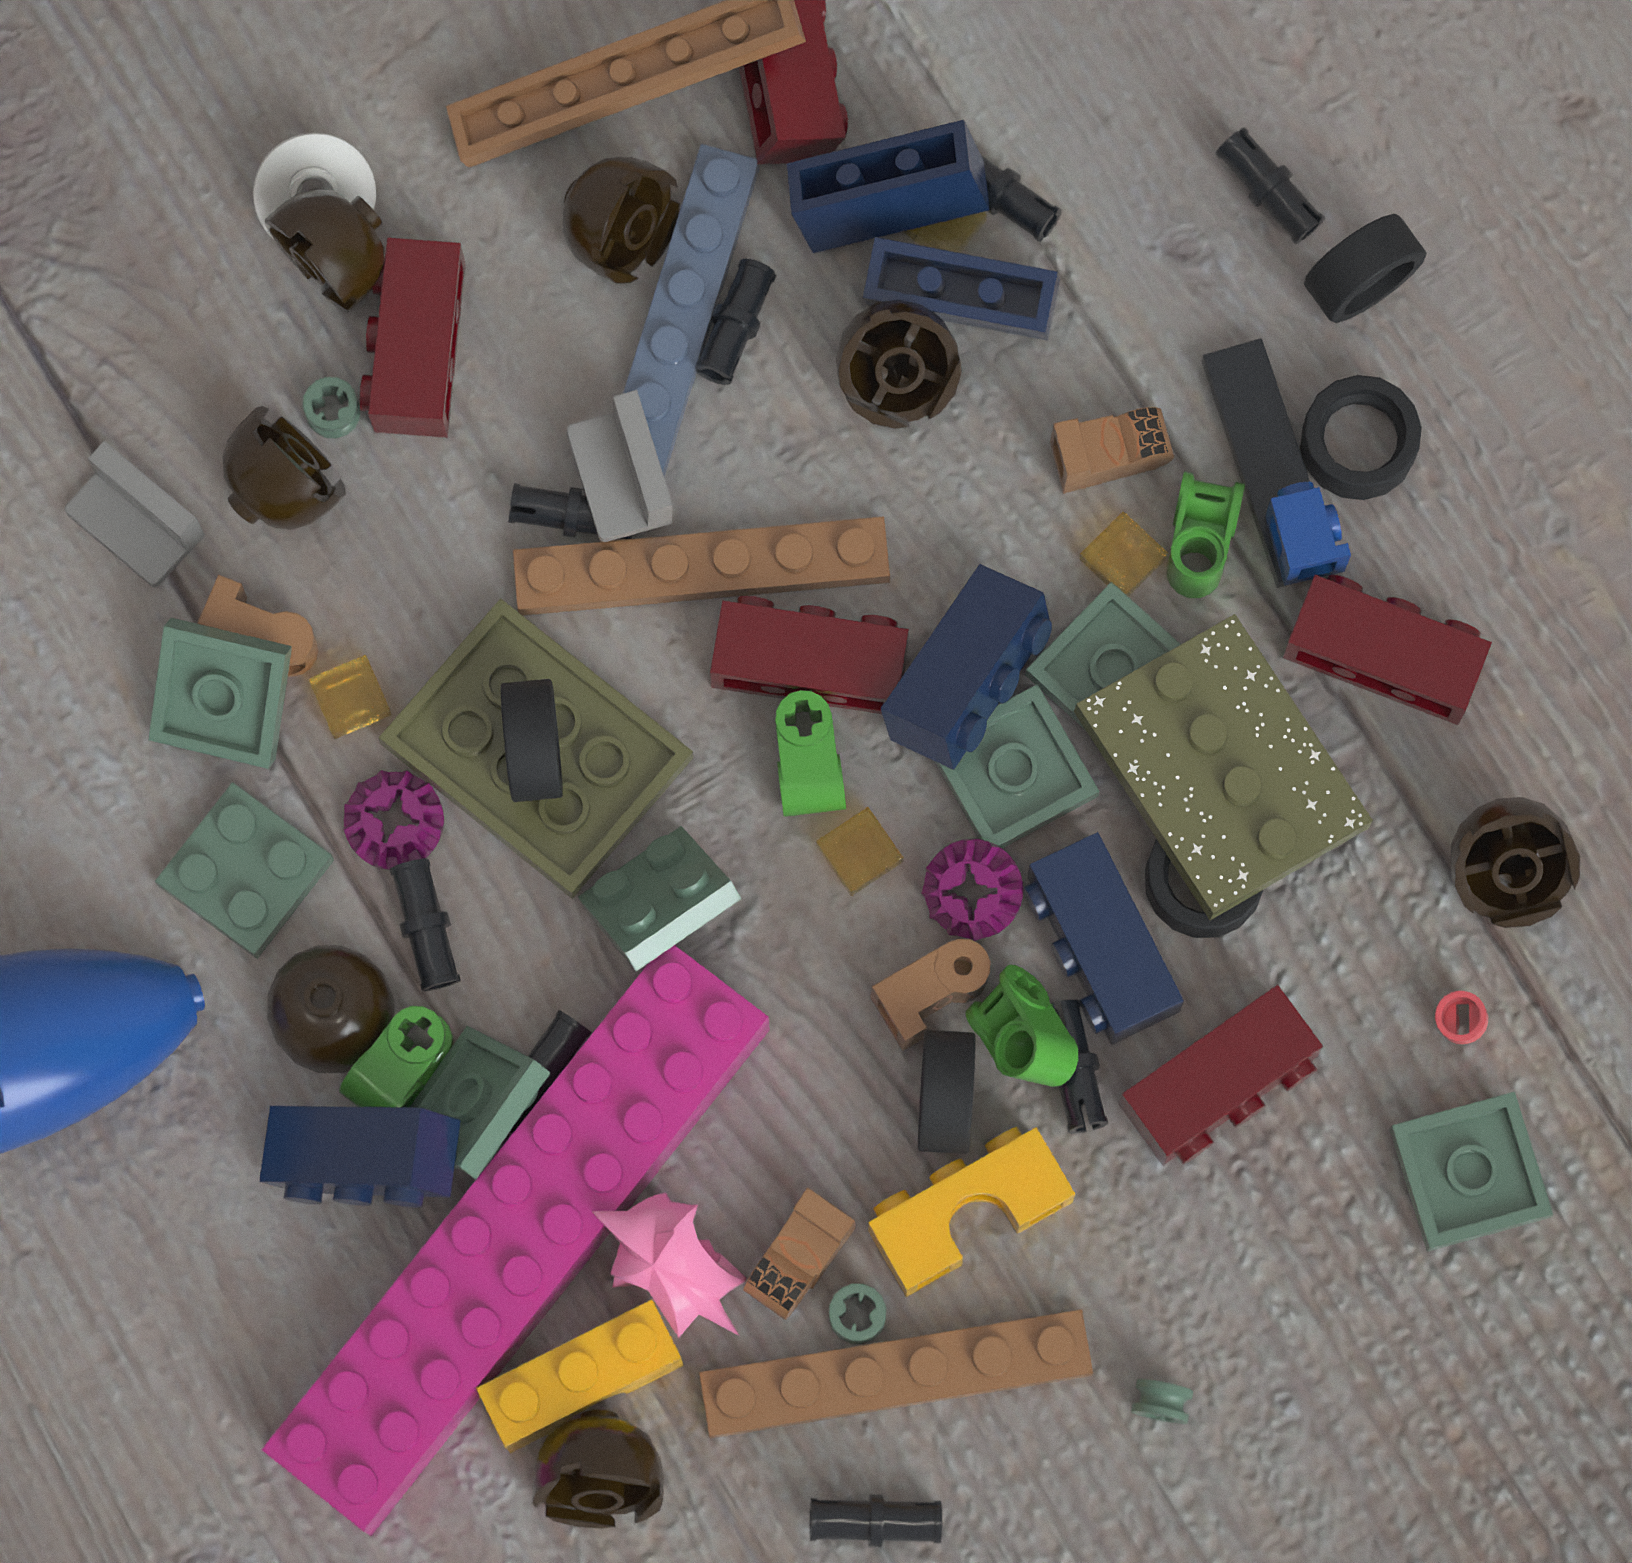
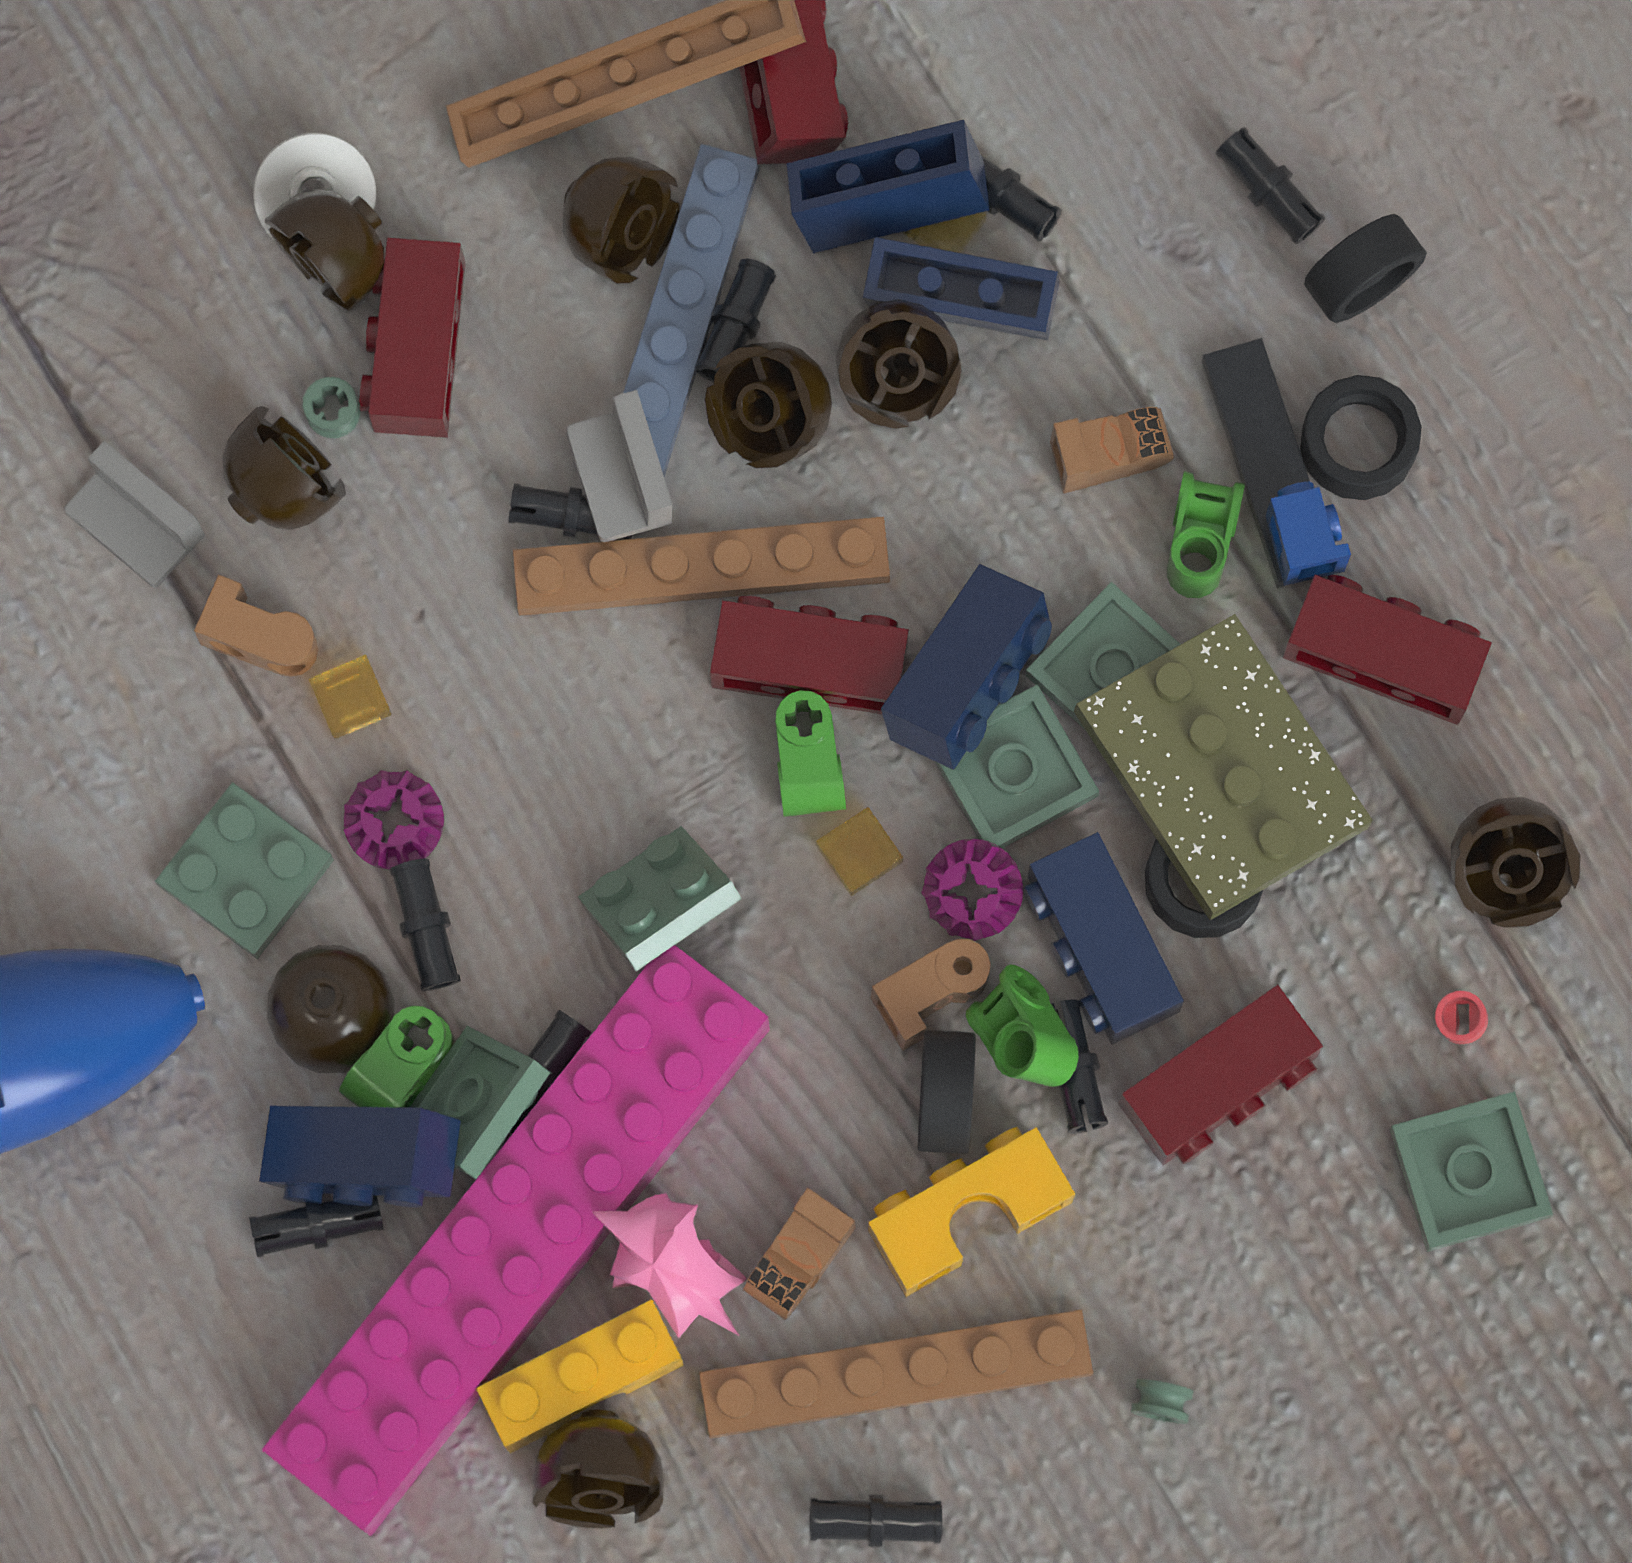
(219, 693): sand green plate -> none
(313, 1225): none -> black pin
(531, 740): black tyre -> none
(610, 750): olive plate -> none
(768, 403): none -> dark brown cylinder
(876, 1317): sand green bush -> none
(1123, 554): clear yellow tile -> none

